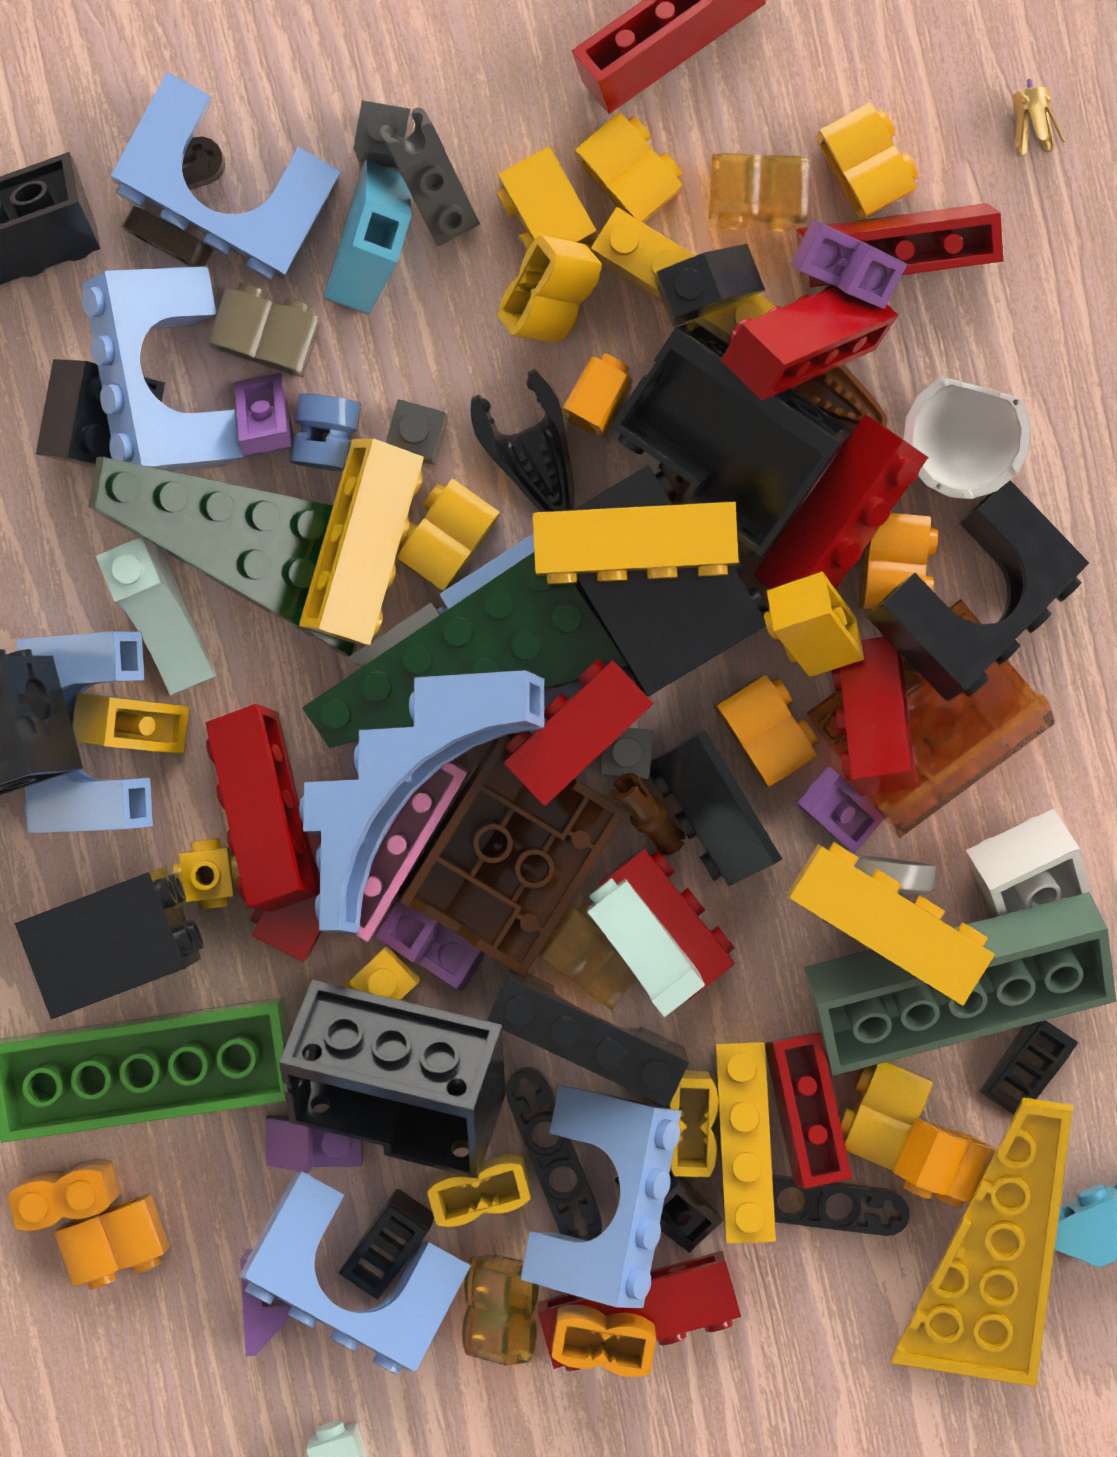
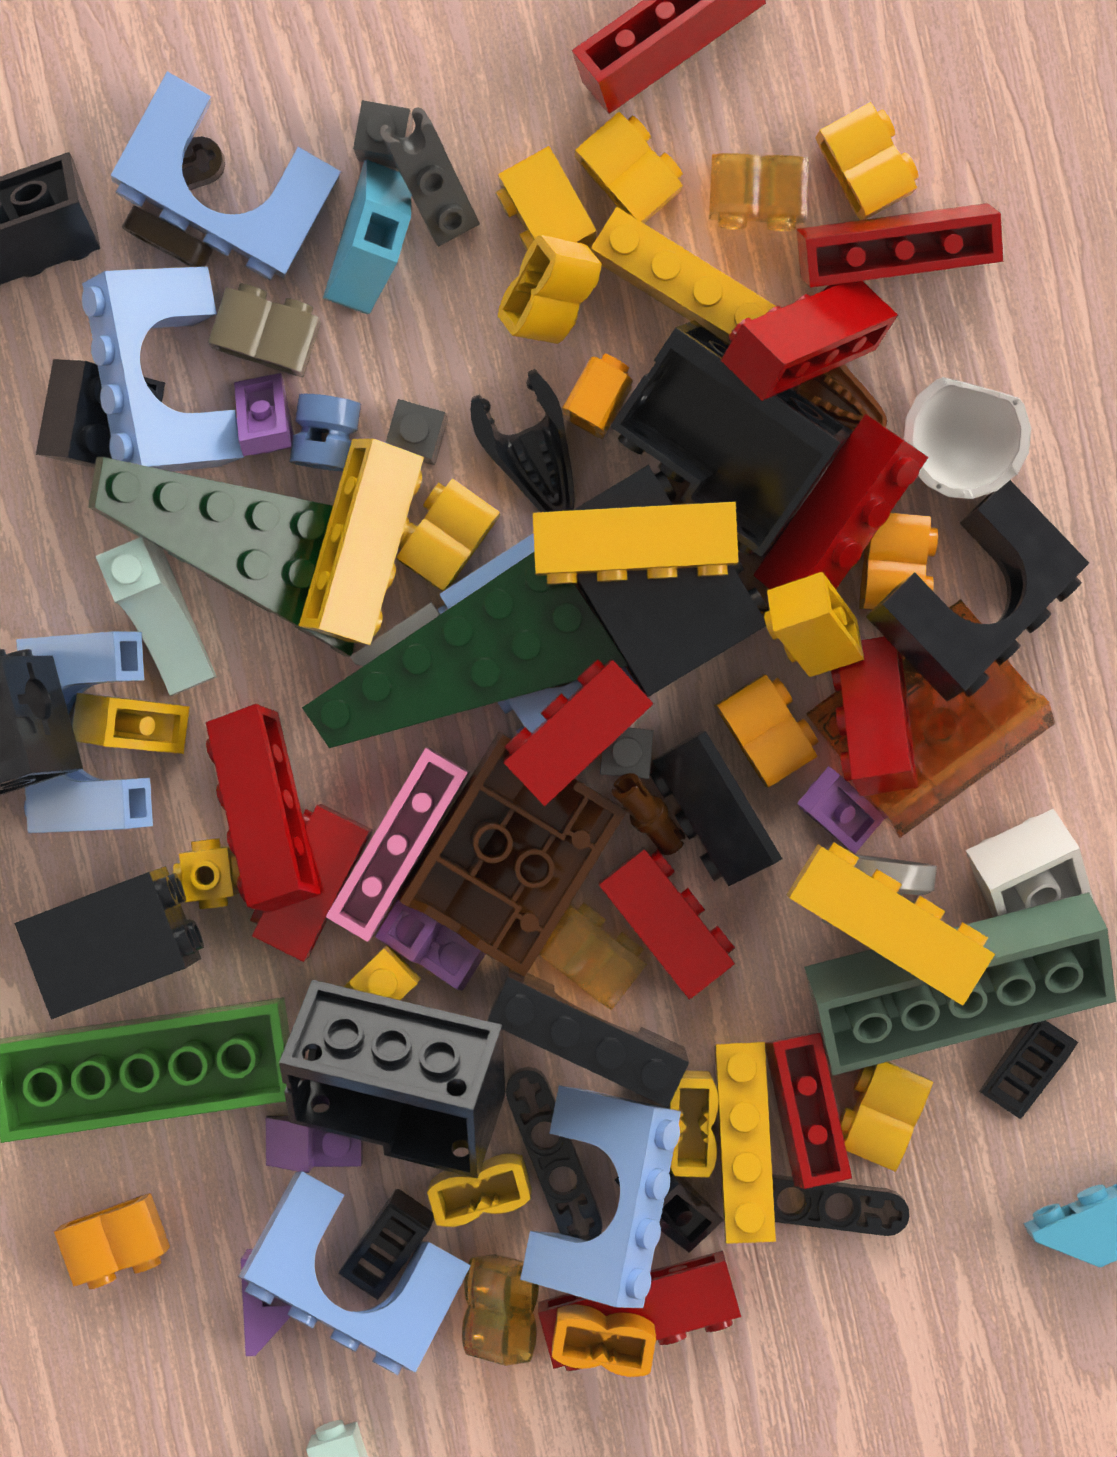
(55, 1194): light orange brick -> none
(392, 763): light blue arch -> none
(645, 945): light aqua arch -> none
(708, 283): black slope -> none
(848, 264): medium lavender slope -> none
(942, 1163): light orange brick -> none
(993, 1281): yellow wing -> none
(1035, 104): pearl gold piece -> none

